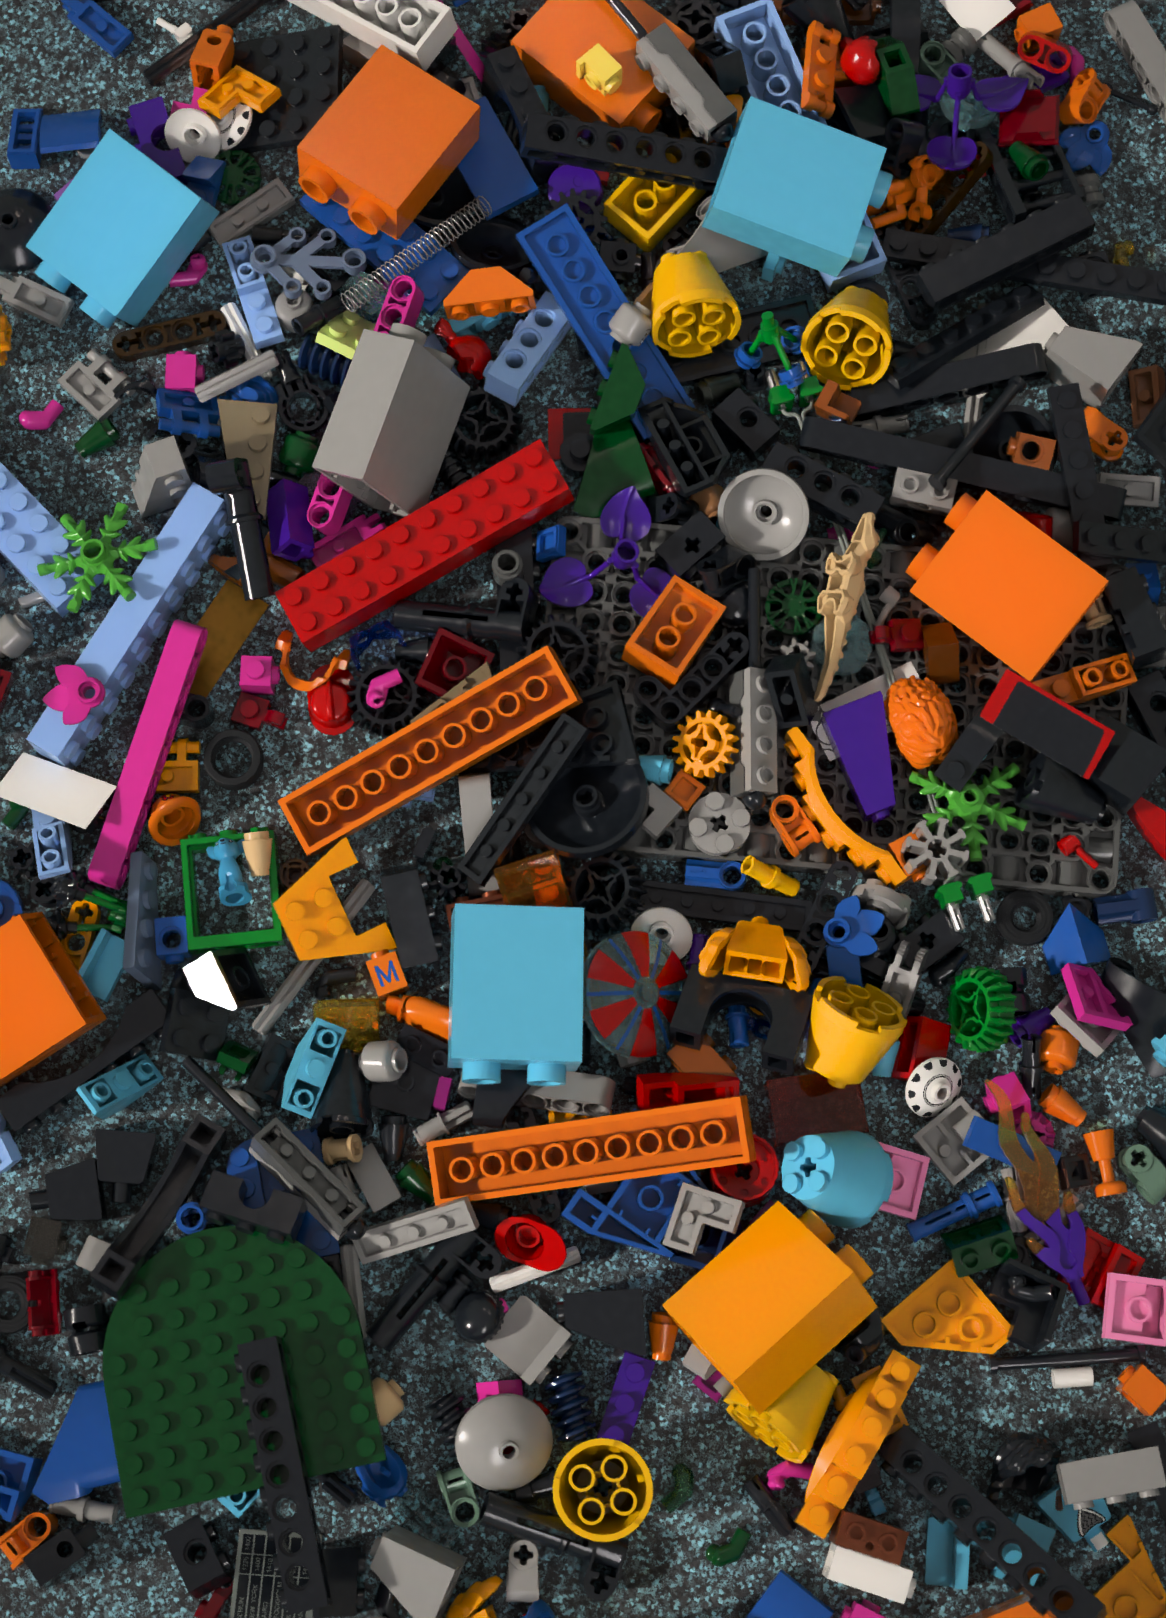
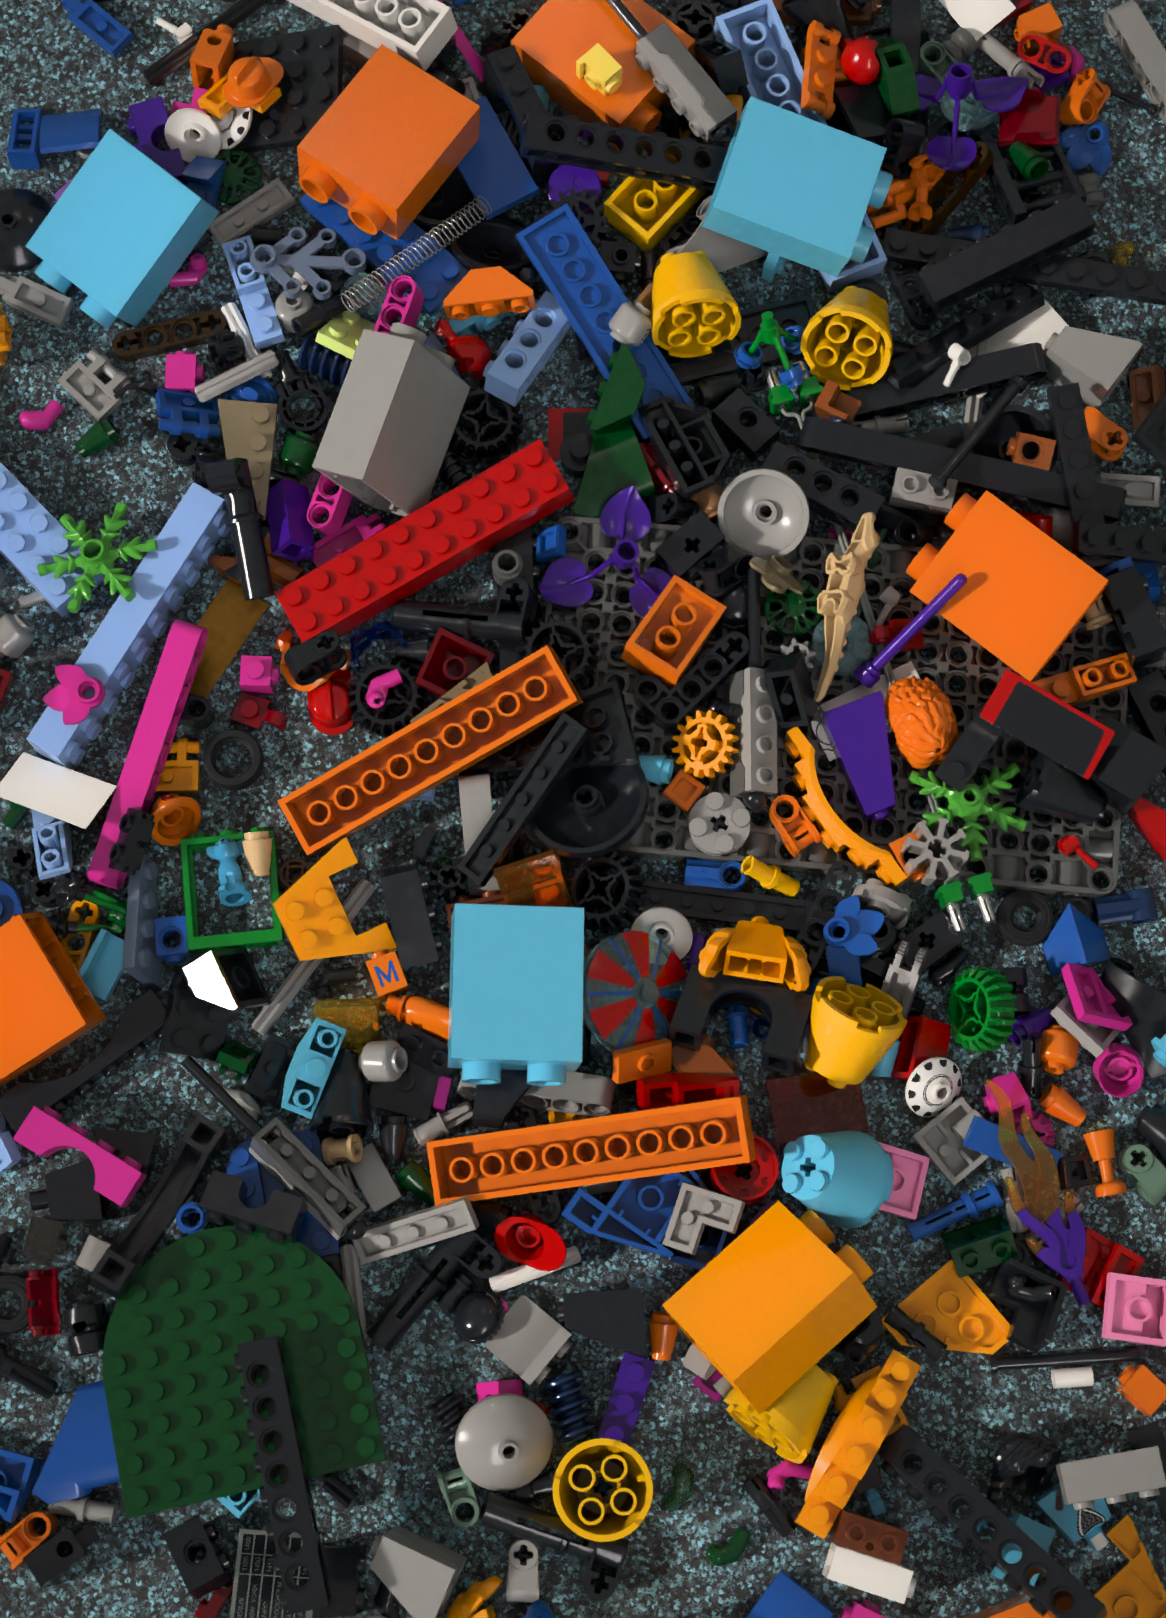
(113, 1176): none -> dark pink arch
(120, 1086): medium azure slope -> none
(133, 827): none -> black hinge
(162, 477): light grey wedge -> none
(251, 80): none -> orange piece
(313, 660): none -> black piece
(384, 1479): blue hat -> none
(387, 1399): tan head -> none
(642, 1060): none -> orange plate
(663, 812): light grey piece -> none
(776, 574): none -> dark tan plate
(869, 672): none -> dark purple piece
(915, 1333): none -> black pin
(941, 653): reddish brown slope -> none
(945, 1557): medium azure panel -> none
(960, 358): none -> white hand
(1117, 566): none -> blue tile
(1119, 1070): none -> dark pink hair

